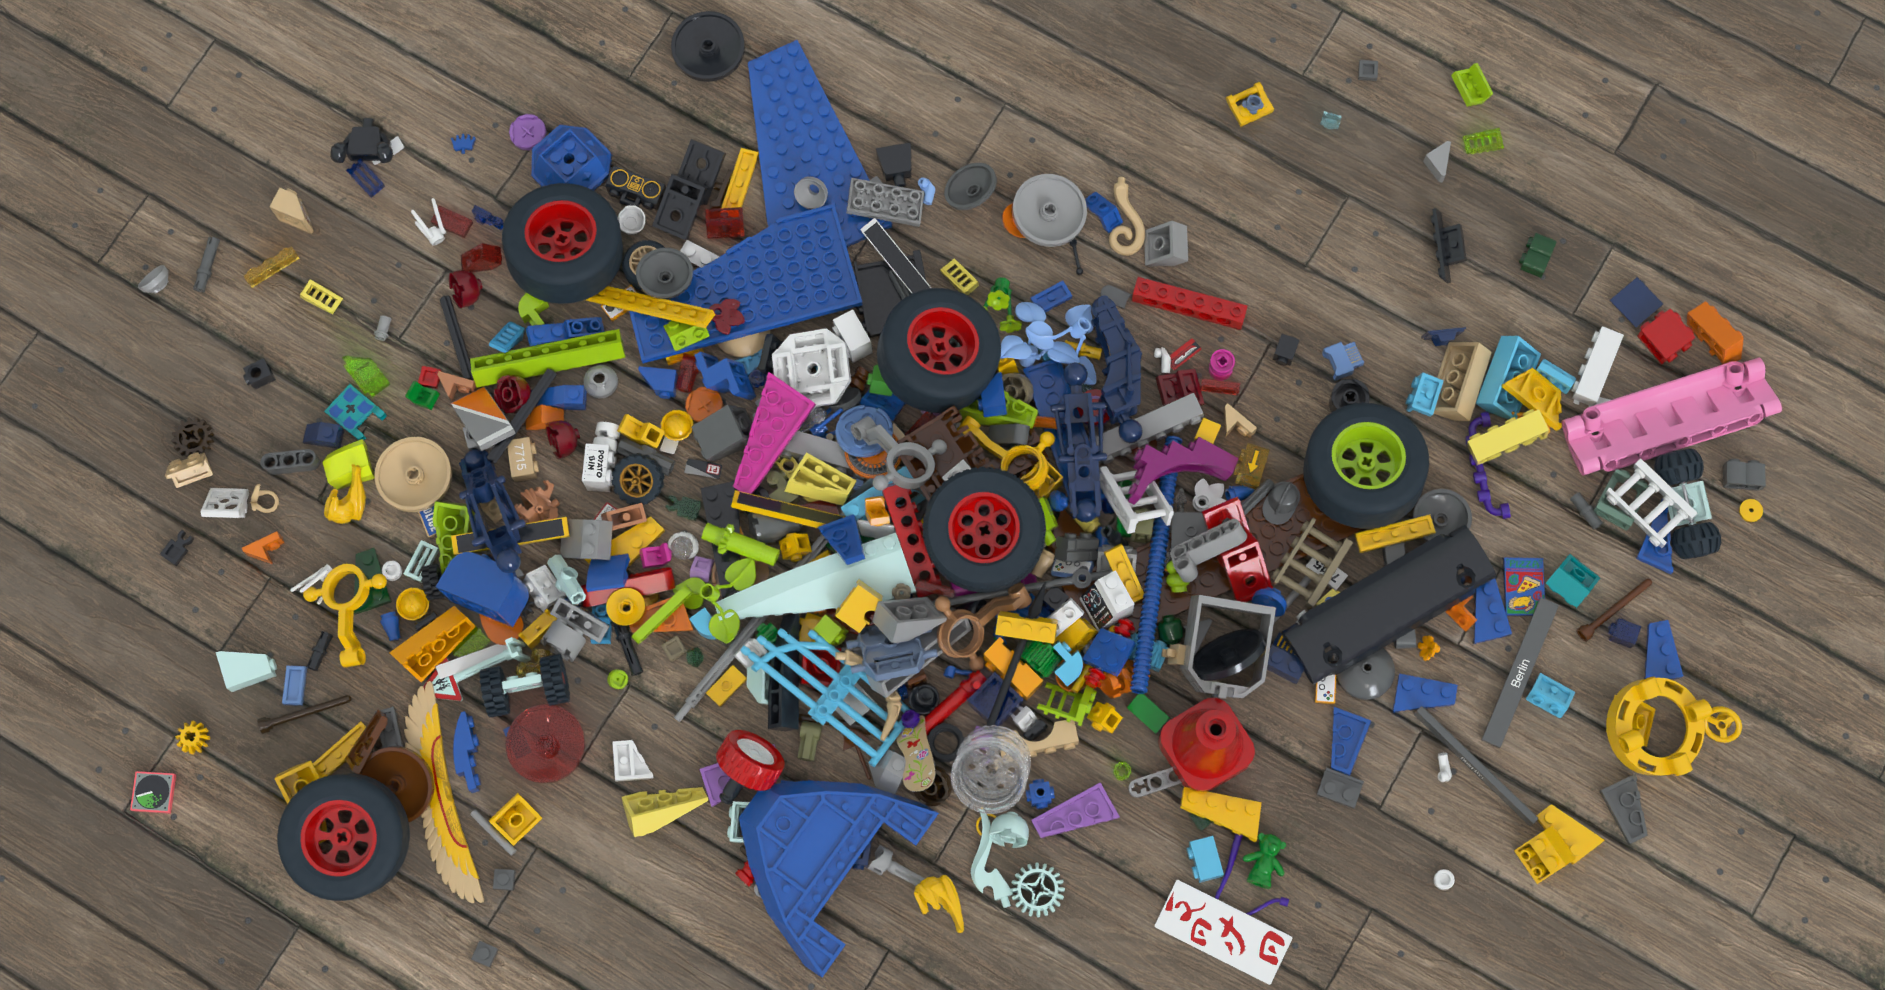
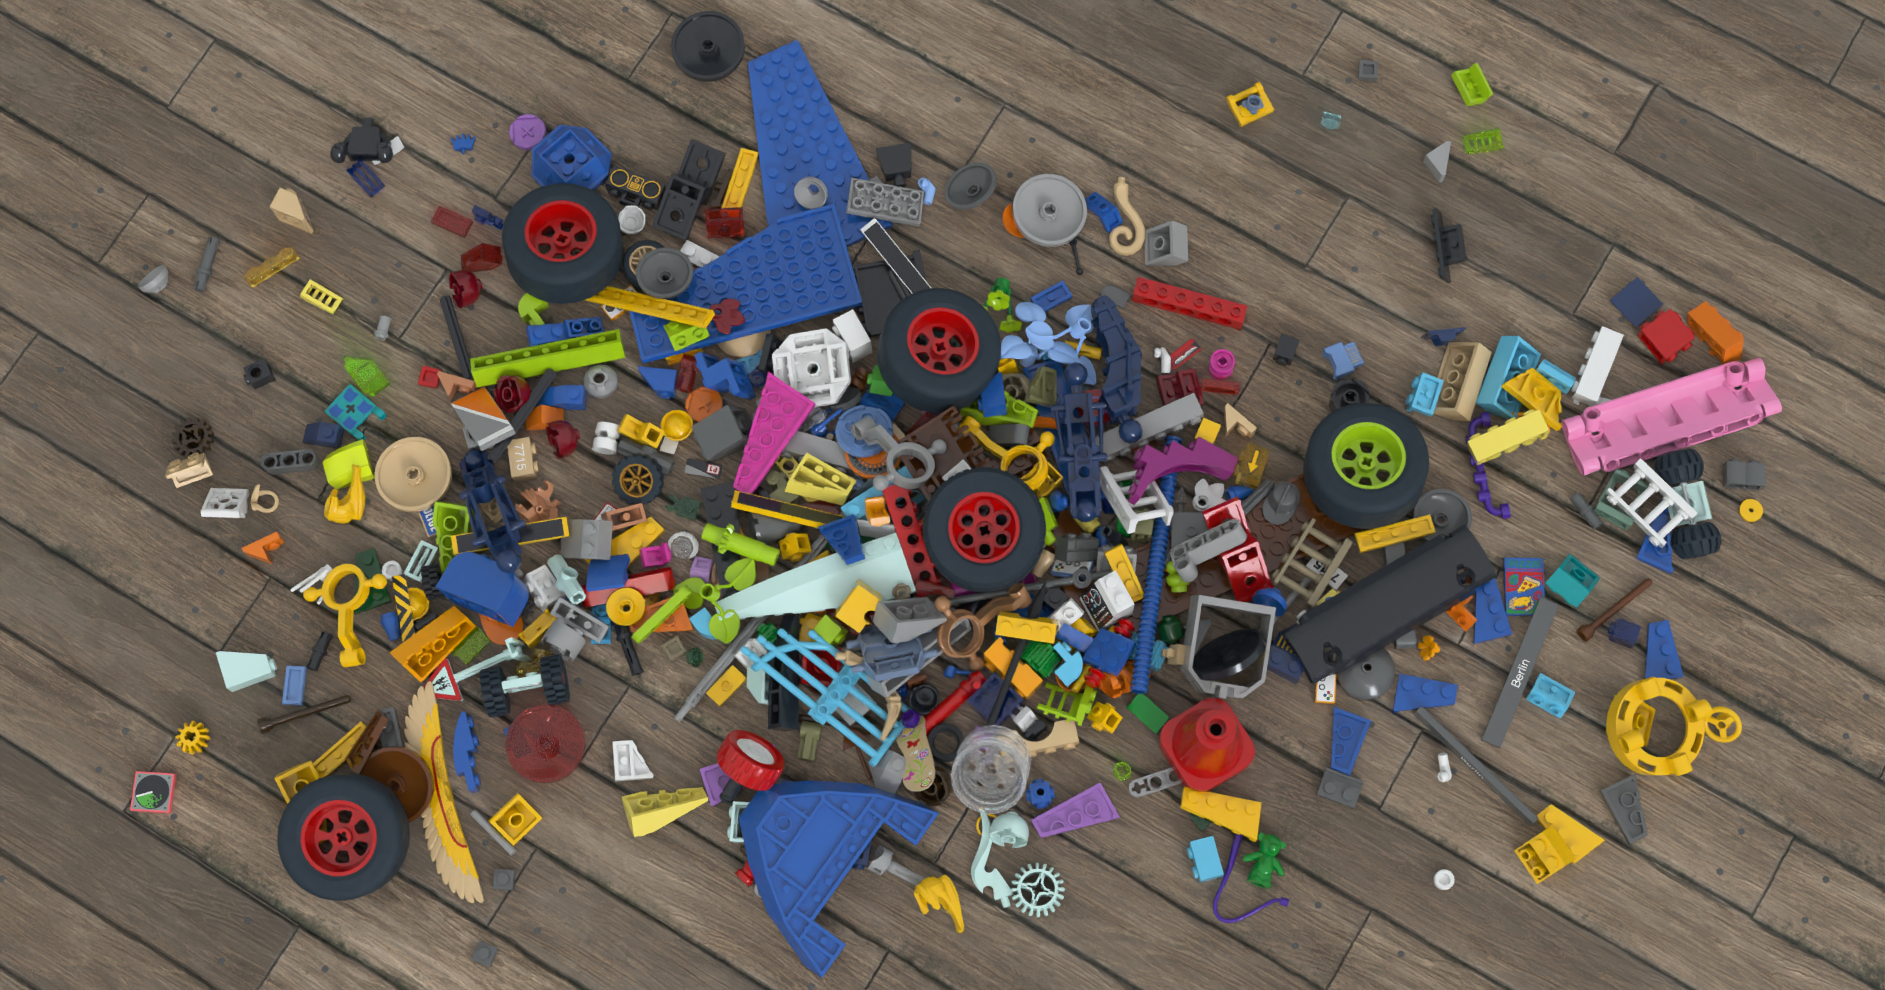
(175, 551): black plate -> none
(403, 606): none -> sticker
(422, 395): green bracket -> none
(433, 234): white plant -> none
(467, 661): white sticker -> none
(509, 335): dark azure slope -> none
(598, 467): white brick -> none
(617, 679): lime tile -> none
(958, 285): light yellow slope -> none
(1043, 387): none -> olive wing
(1074, 638): none -> blue sticker
(1223, 932): white sticker -> none
(1538, 254): dark green brick -> none

